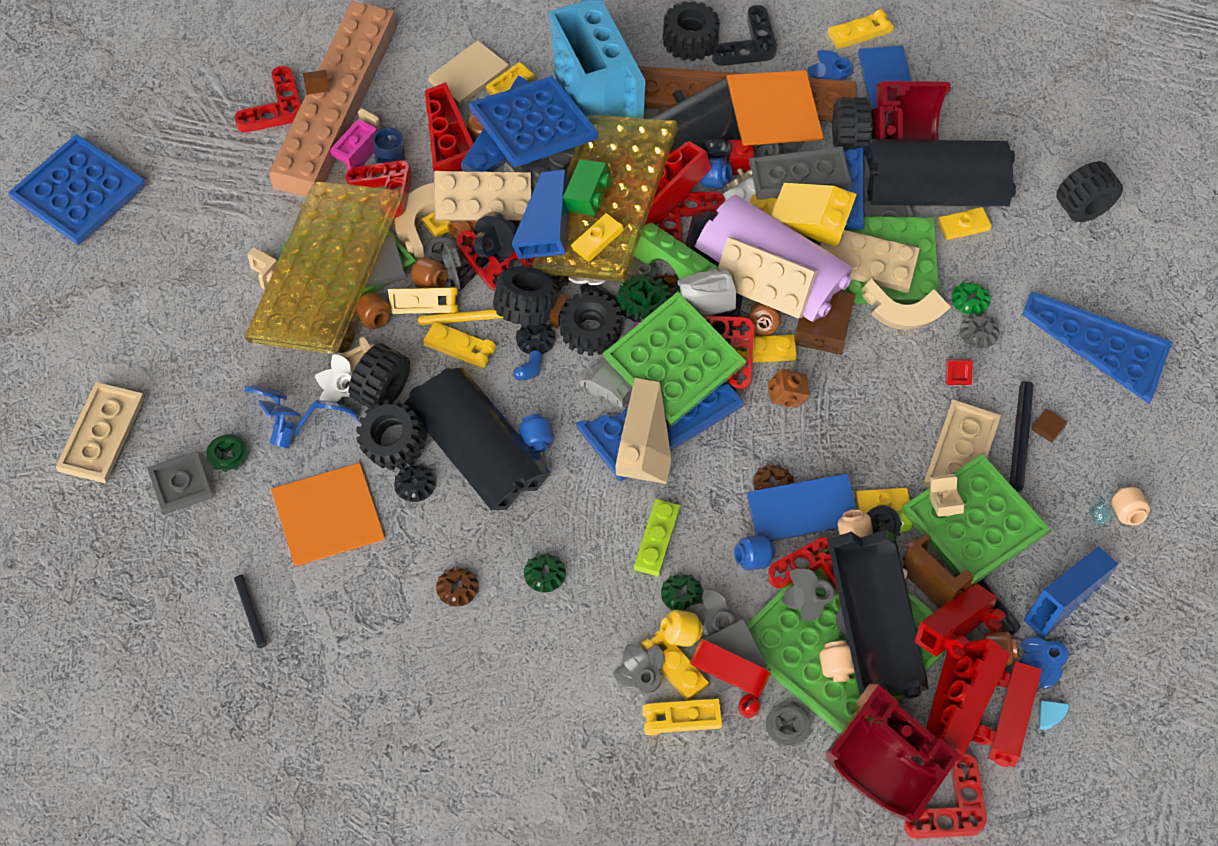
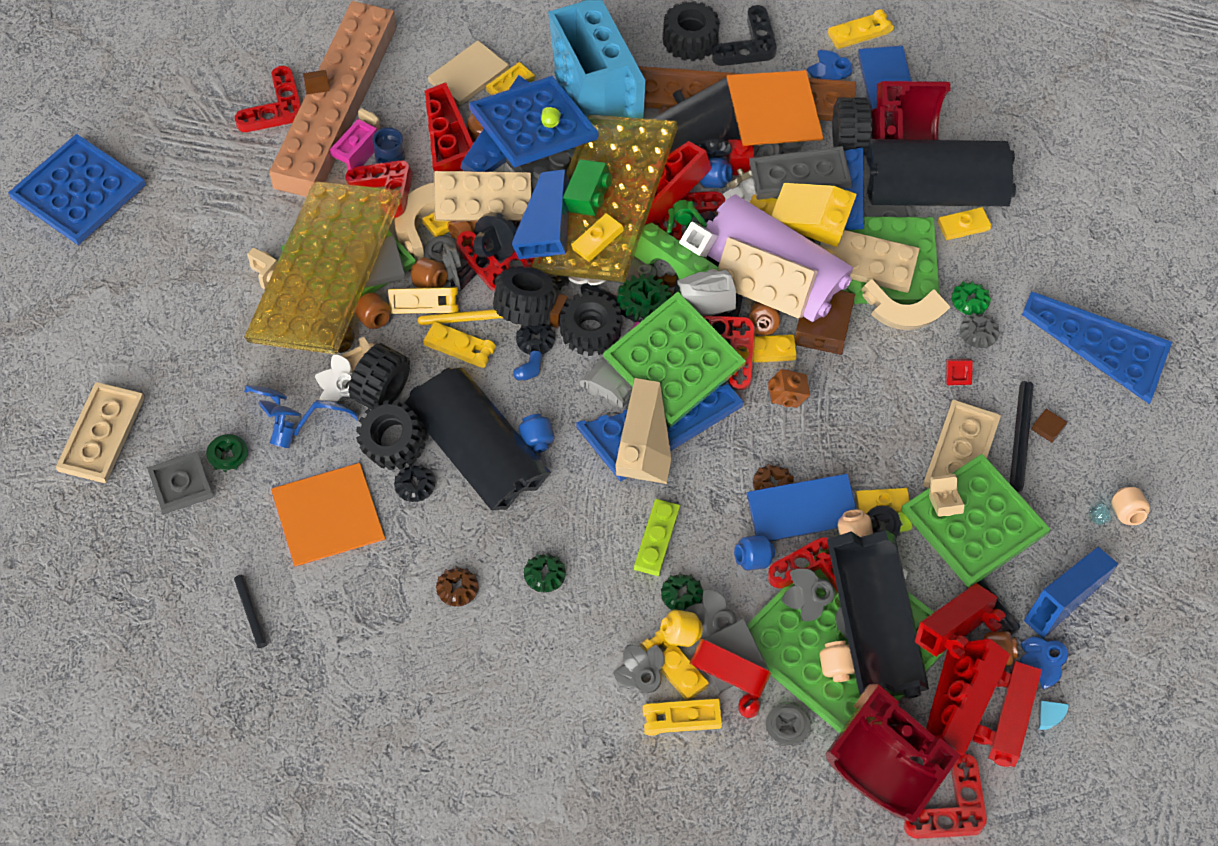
(550, 117): none -> lime hinge
(683, 213): none -> green plant
(698, 239): none -> white brick
(931, 576): reddish brown panel -> none
(1089, 191): black tyre -> none

